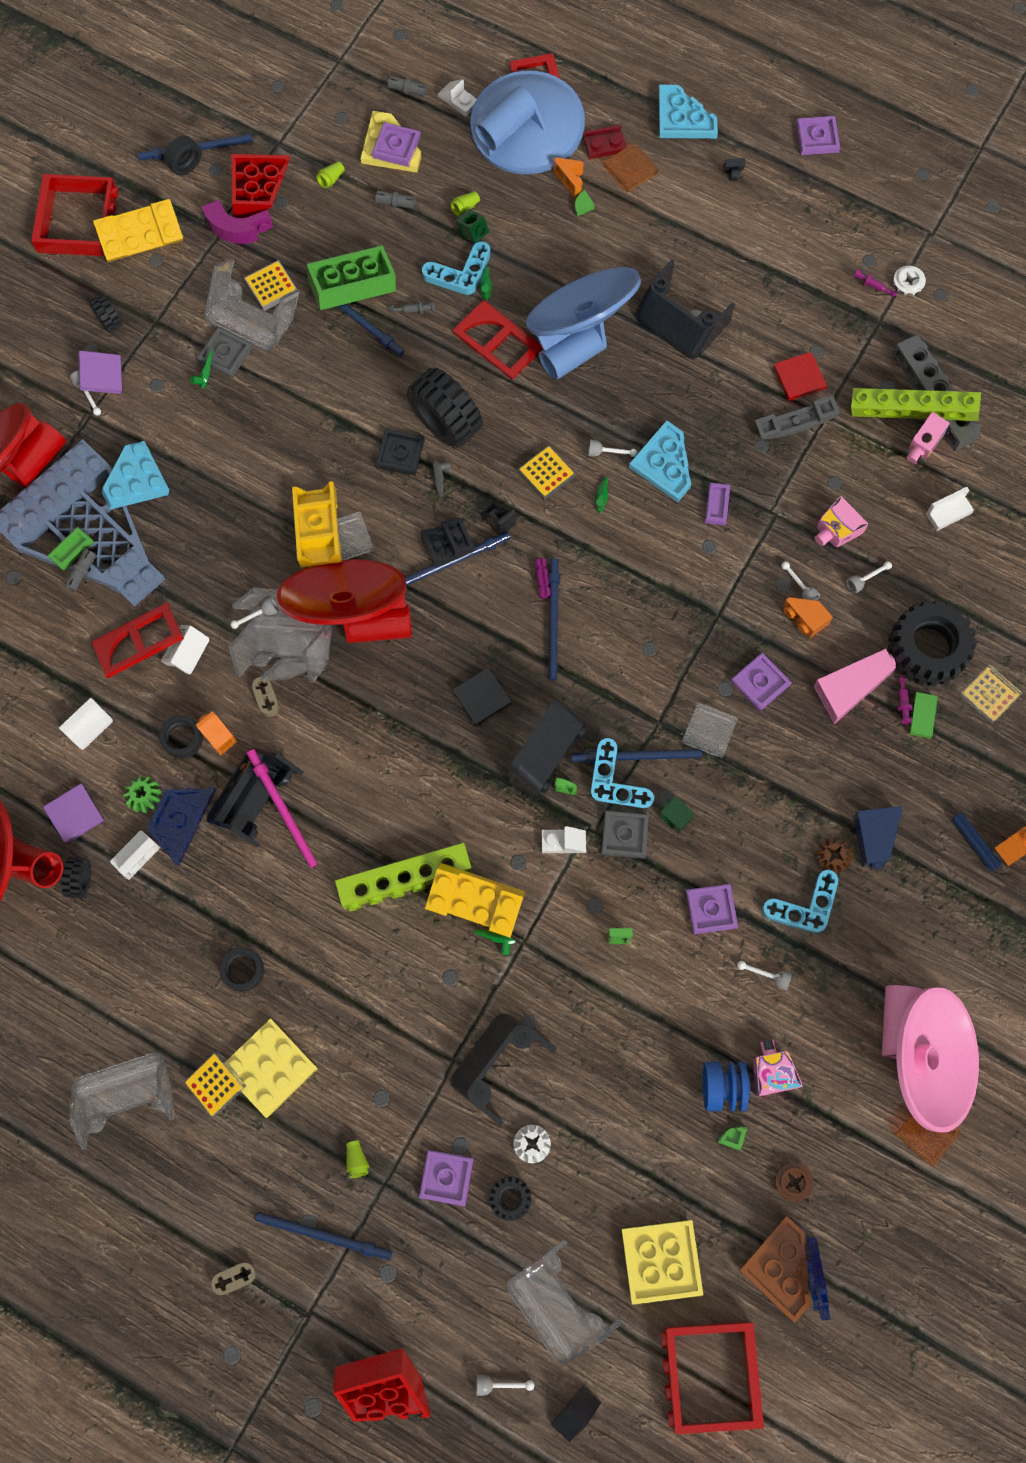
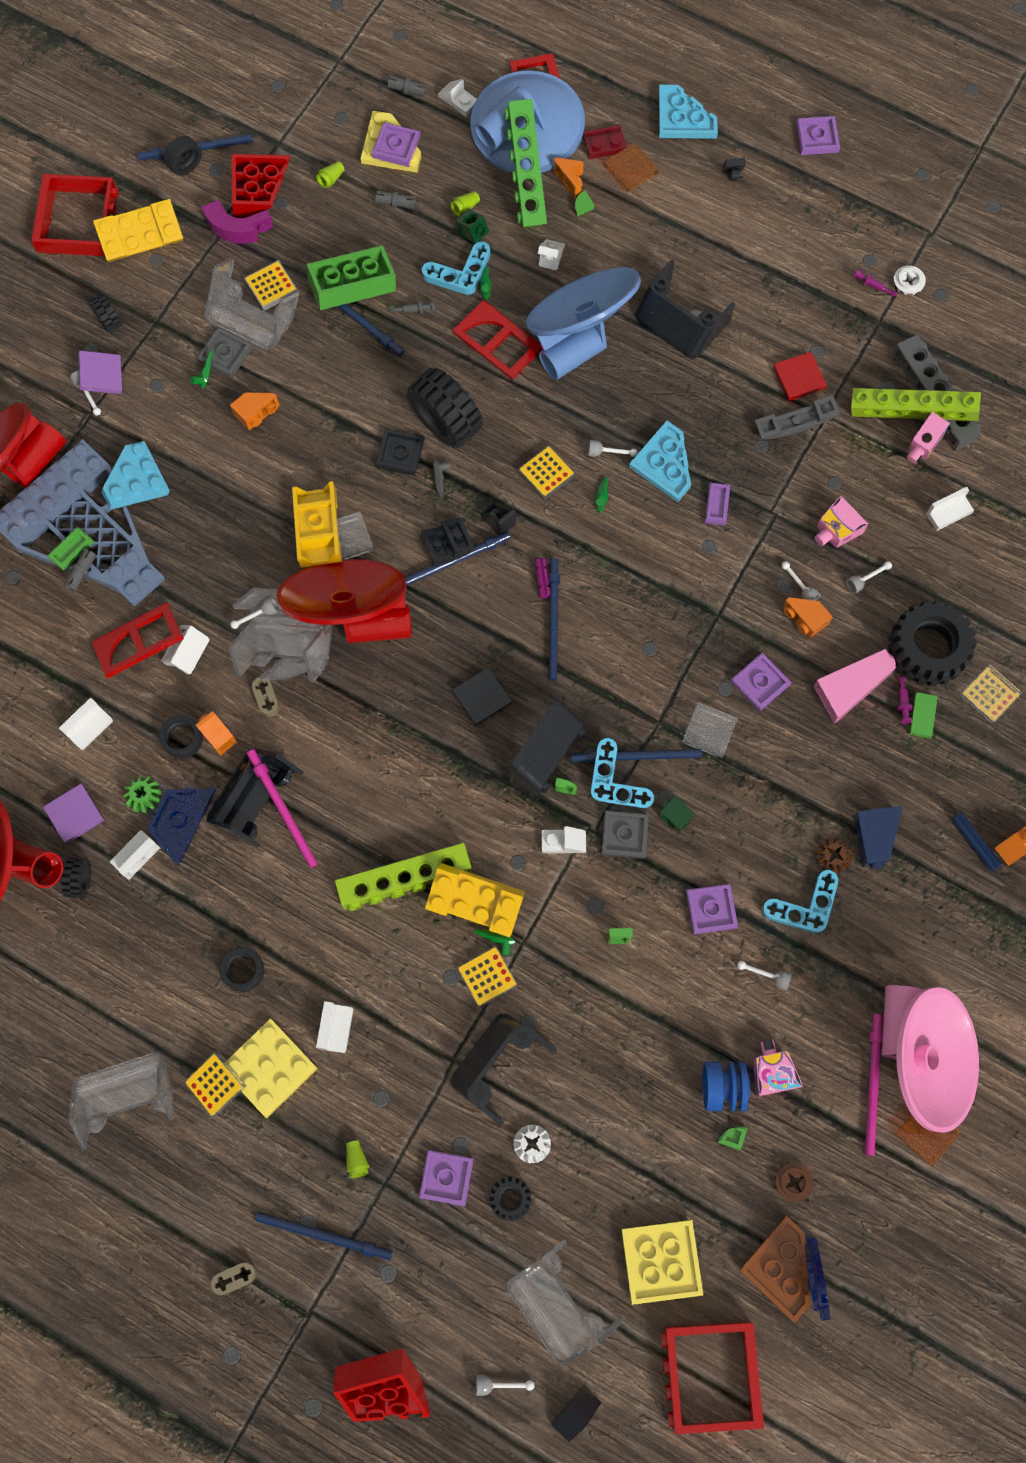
(254, 407): none -> orange slope
(334, 1027): none -> white panel
(487, 976): none -> yellow tile
(525, 110): none -> bright green brick
(550, 254): none -> white slope
(876, 1038): none -> dark pink bar

